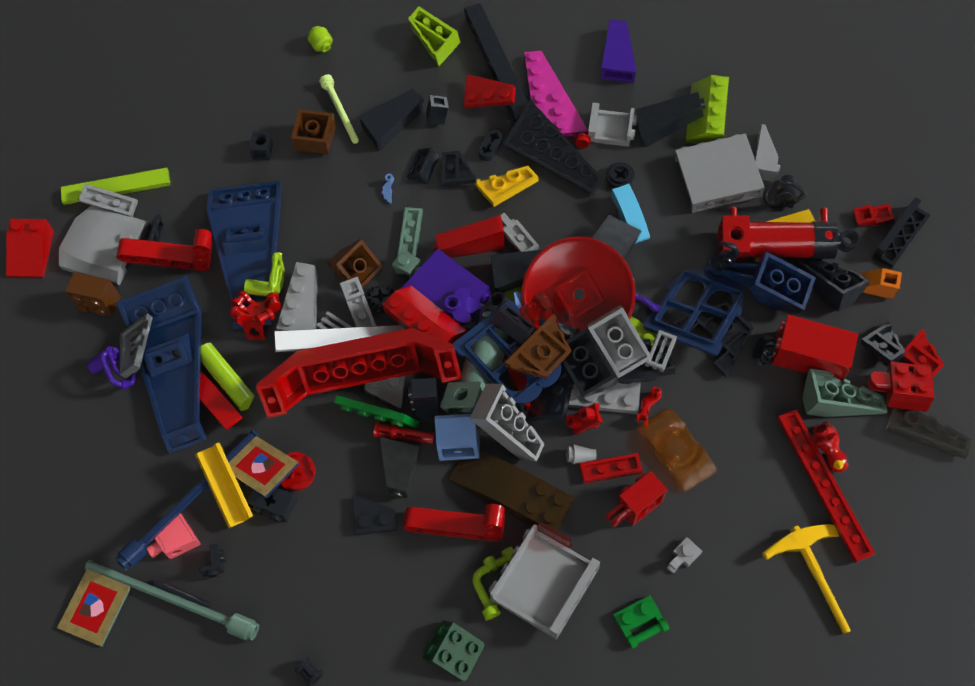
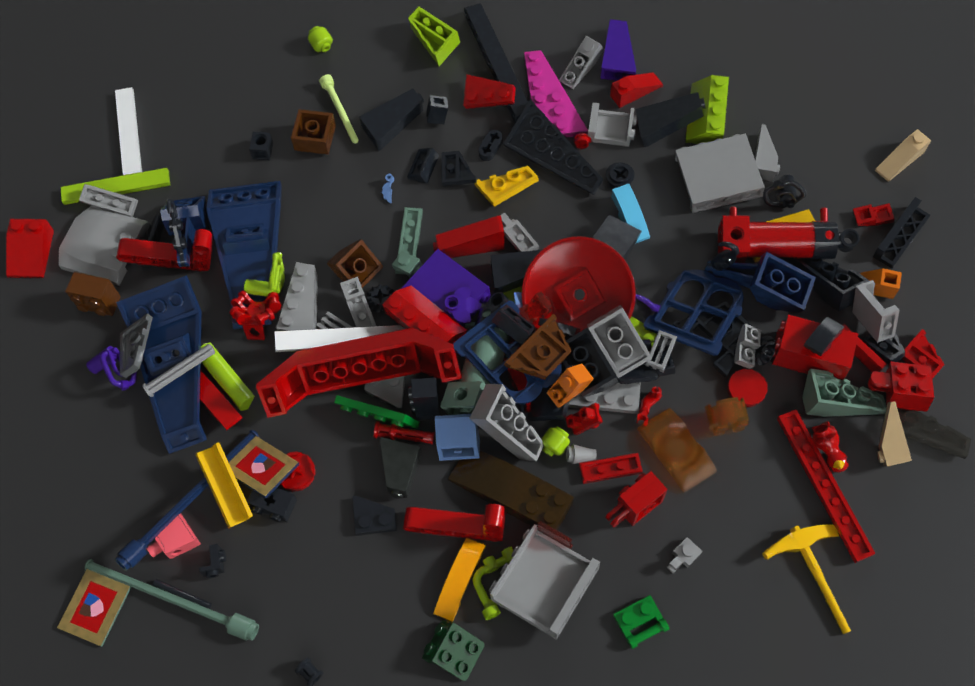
(128, 131): none -> white tile
(178, 370): none -> light grey axle
(182, 219): none -> dark blue slope
(458, 579): none -> light orange slope
(555, 441): none -> lime head
(569, 384): none -> orange slope
(582, 62): none -> light grey slope
(634, 87): none -> red slope
(727, 415): none -> clear orange brick
(748, 341): none -> light grey slope
(748, 385): none -> red tile
(823, 336): none -> black slope
(868, 356): none -> red tile
(878, 321): none -> light grey panel
(892, 441): none -> tan slope
(903, 155): none -> tan slope

